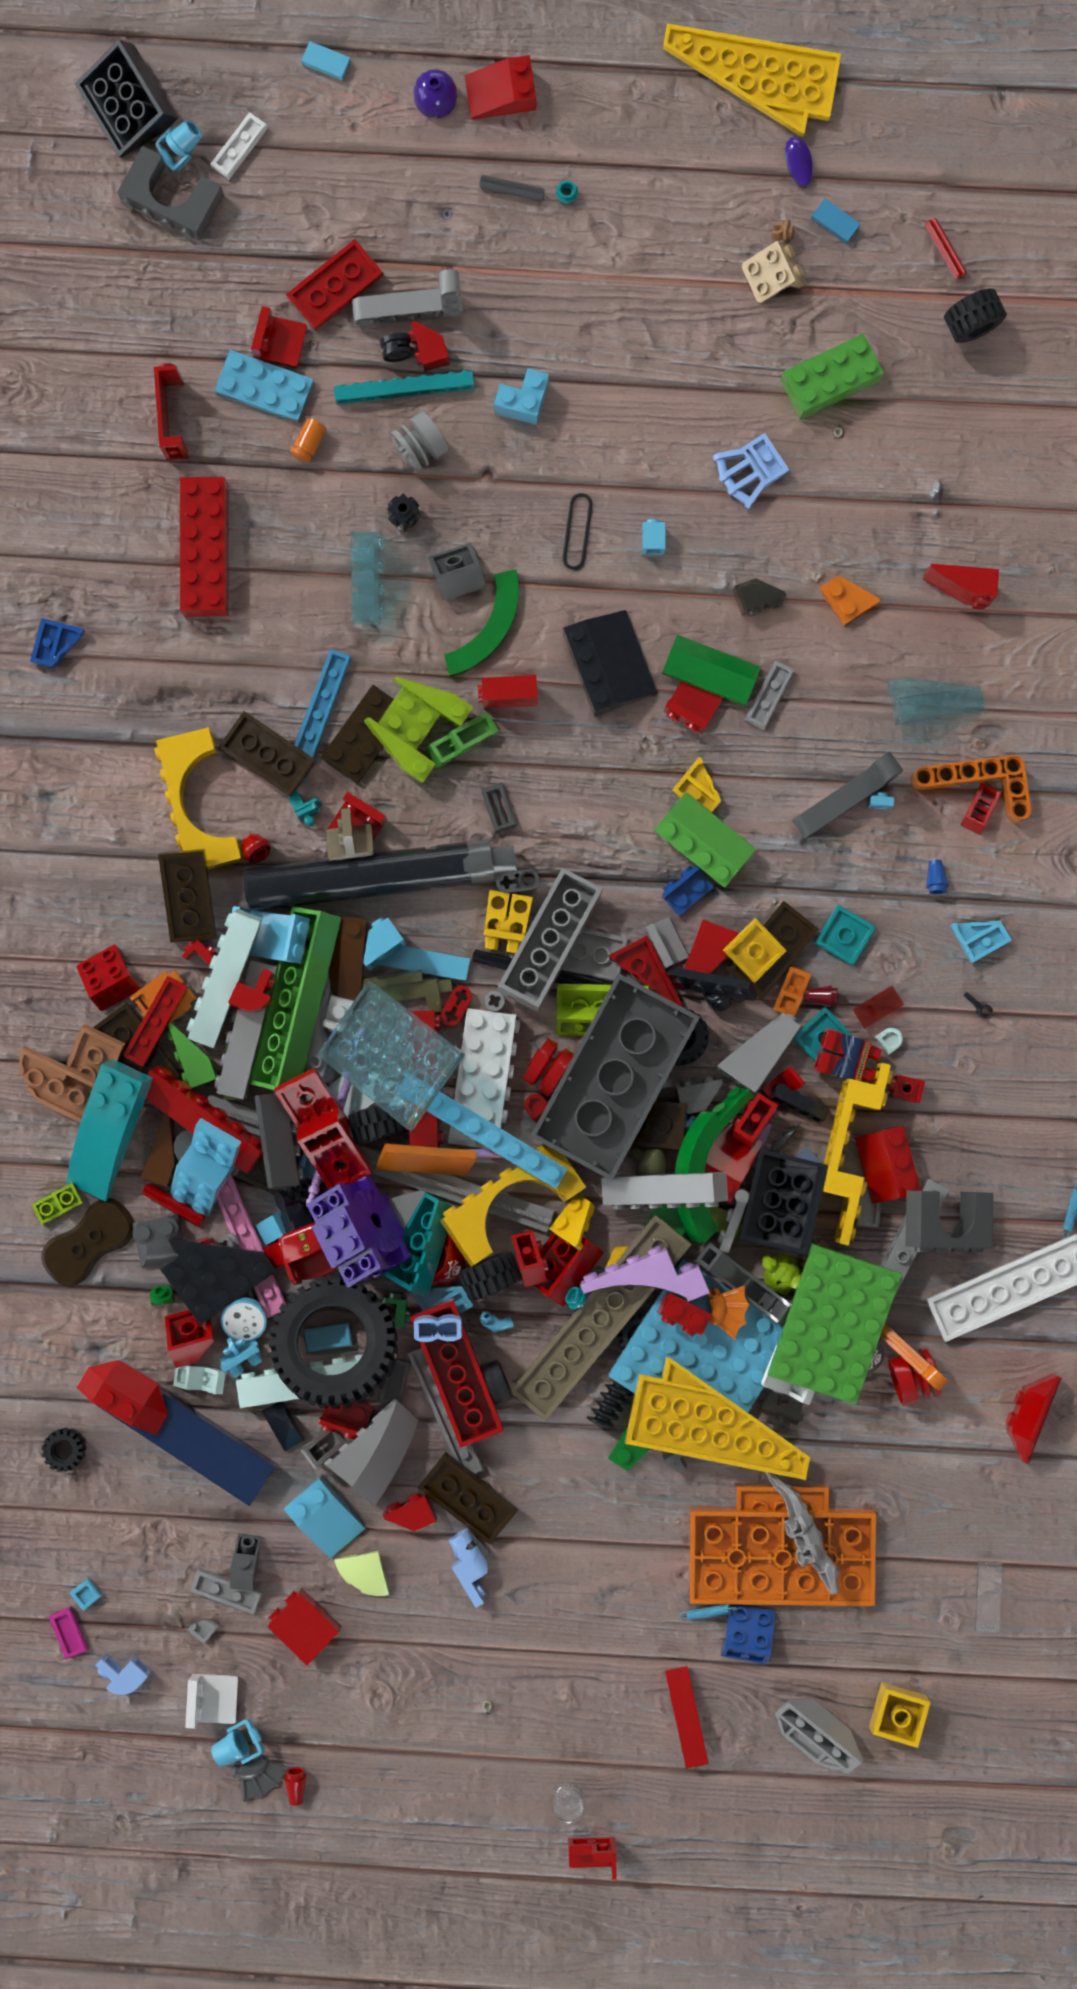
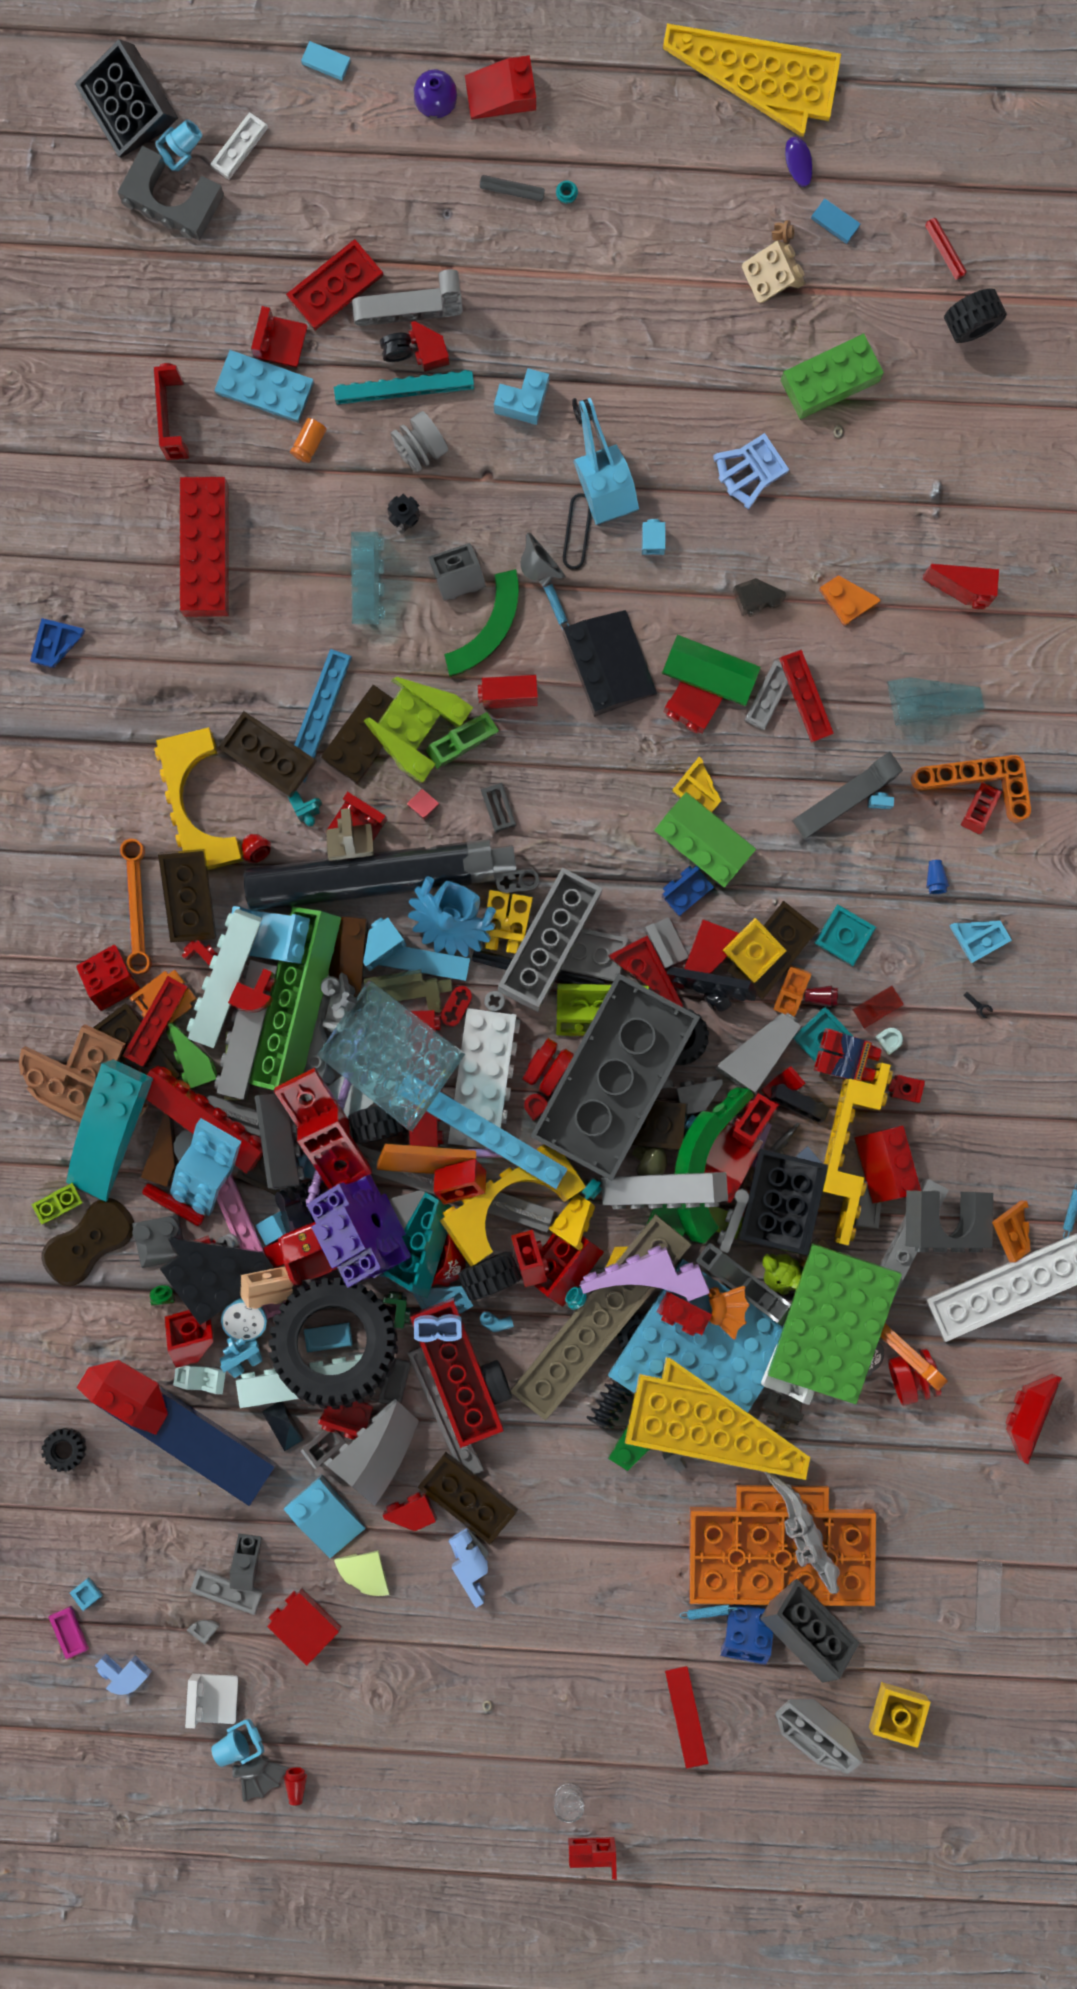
(135, 906): none -> orange piece
(265, 1287): none -> light nougat brick
(339, 992): none -> dark grey hips
(422, 804): none -> coral slope
(450, 917): none -> dark azure piece
(459, 1181): none -> red brick
(537, 562): none -> dark grey hat
(555, 604): none -> medium azure piece
(592, 1189): none -> teal plate
(604, 472): none -> medium azure slope
(806, 695): none -> red plate
(810, 1631): none -> dark grey slope
(1014, 1231): none -> orange wing

